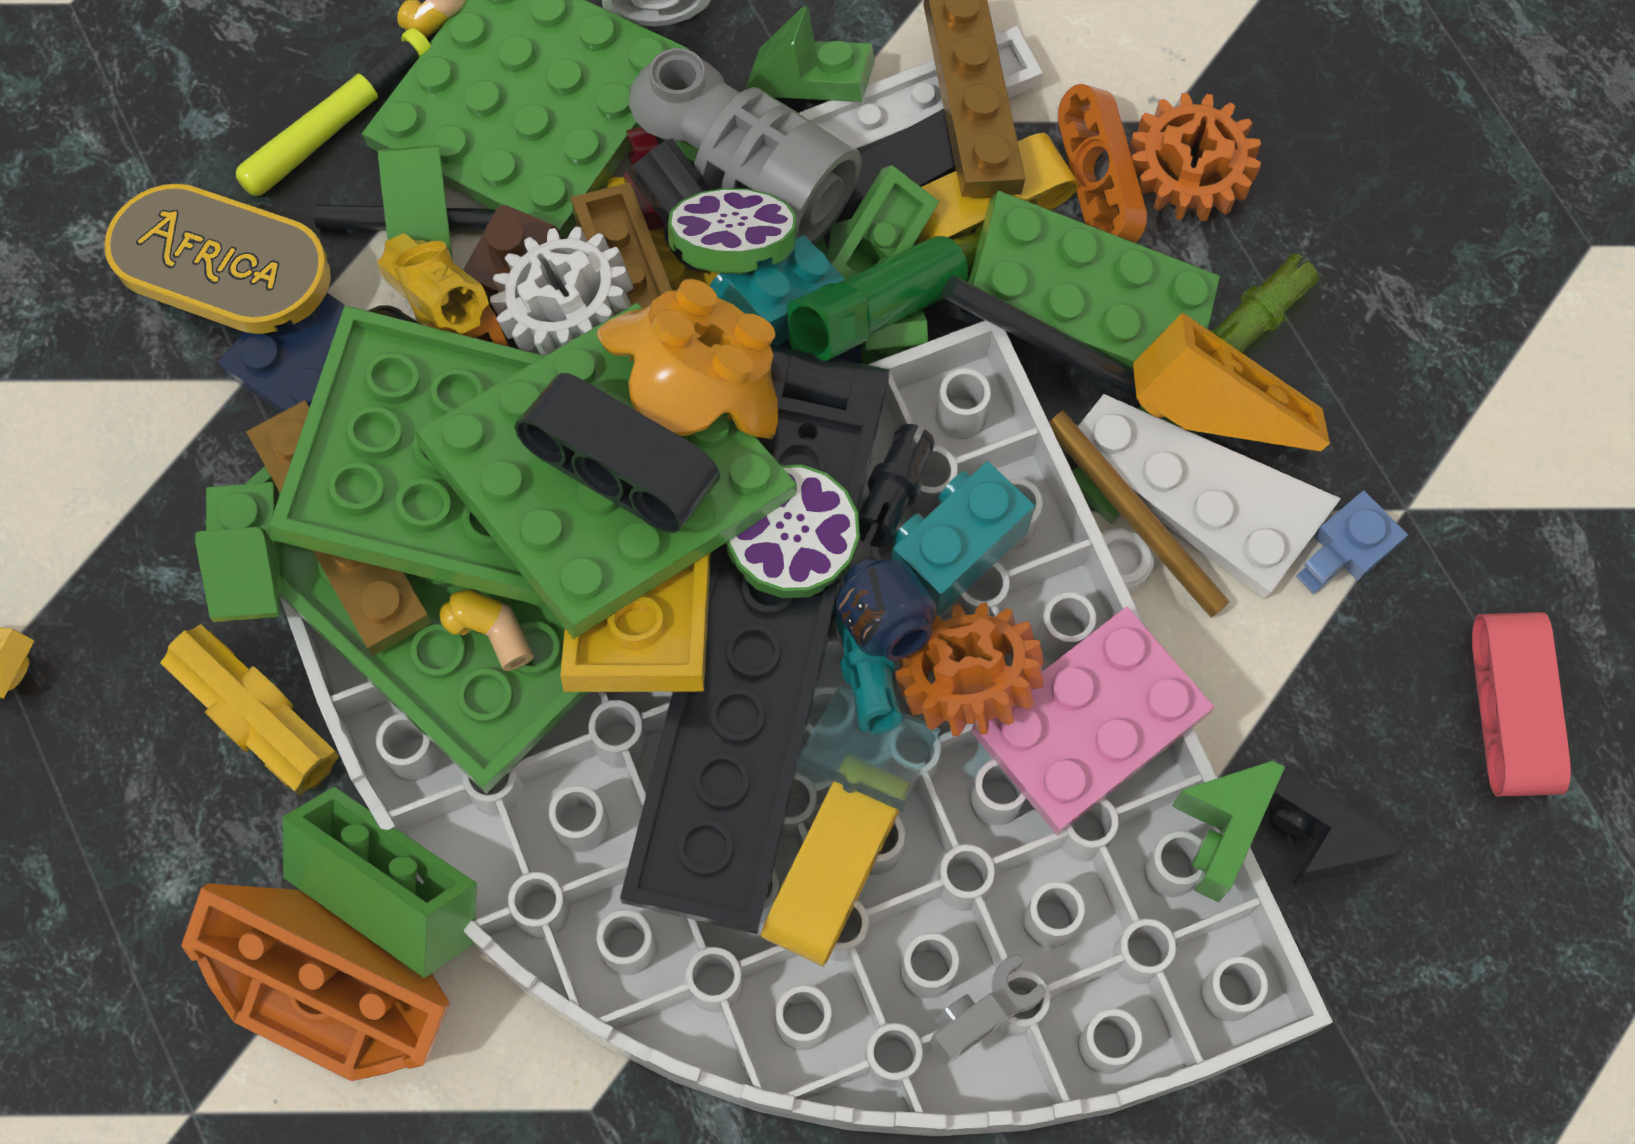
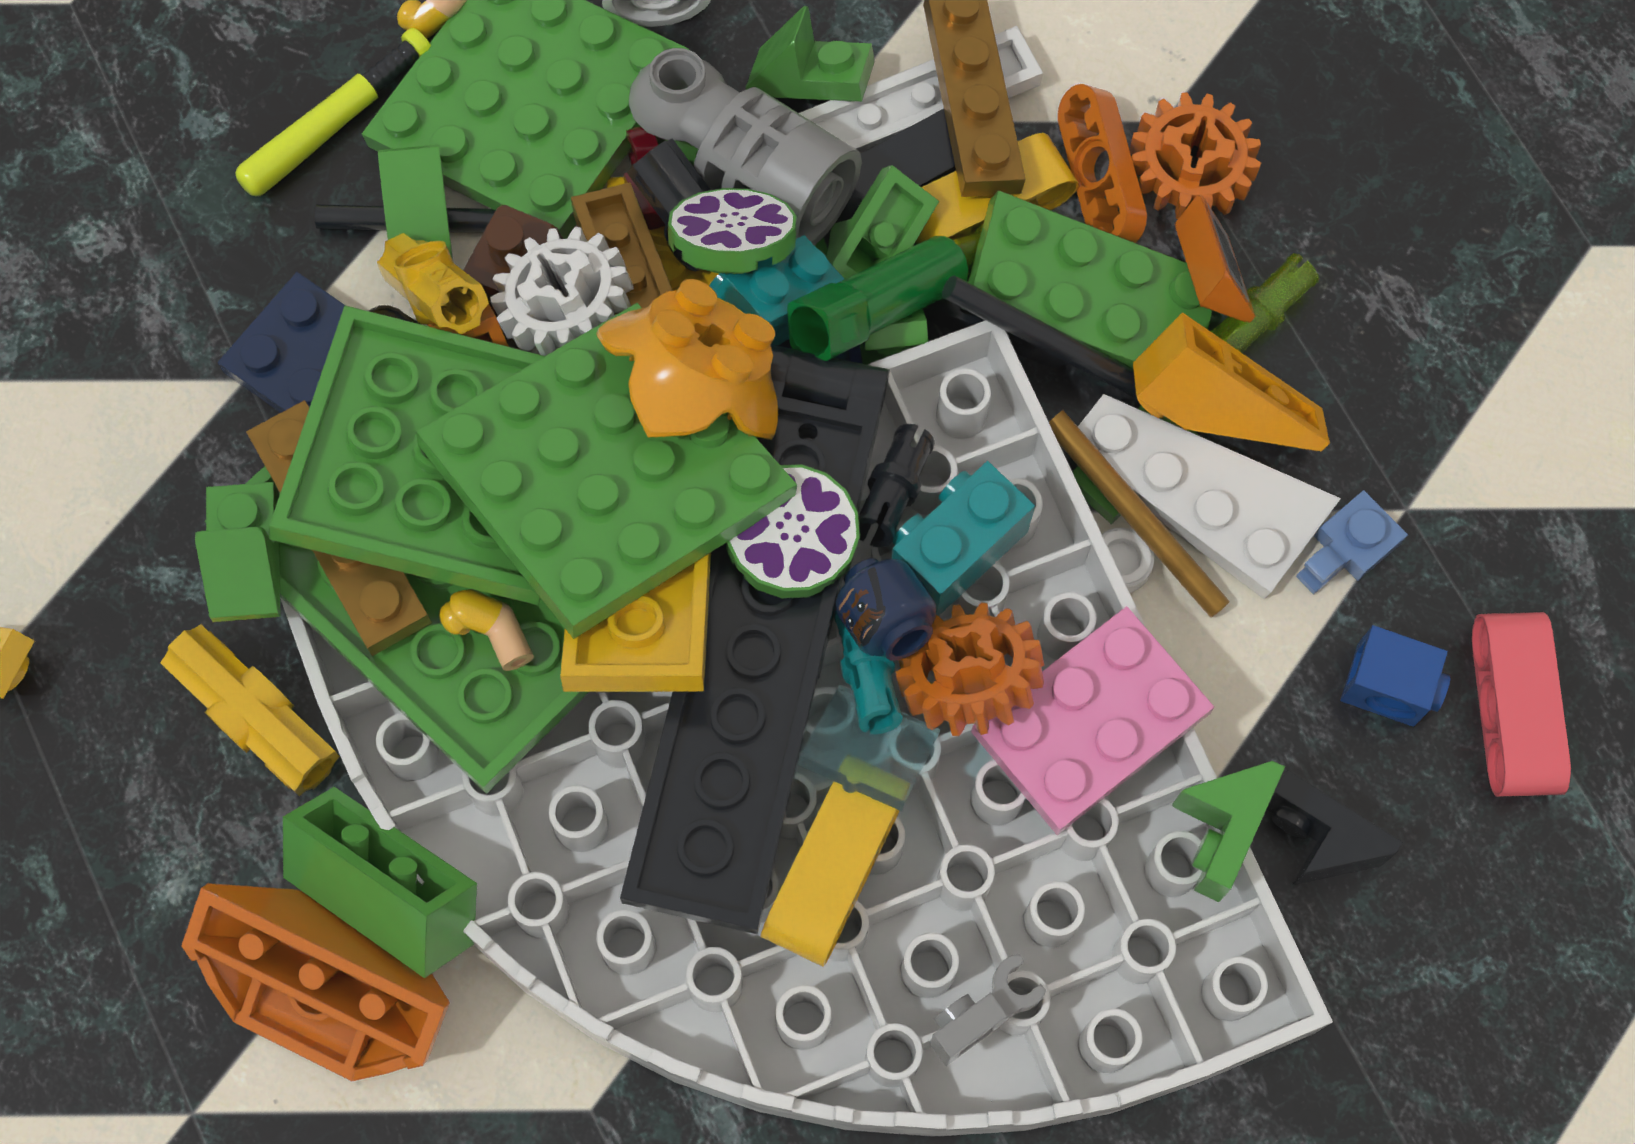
(217, 258): dark tan tile -> none
(617, 452): black beam -> none
(1212, 262): none -> orange slope
(1396, 677): none -> blue brick

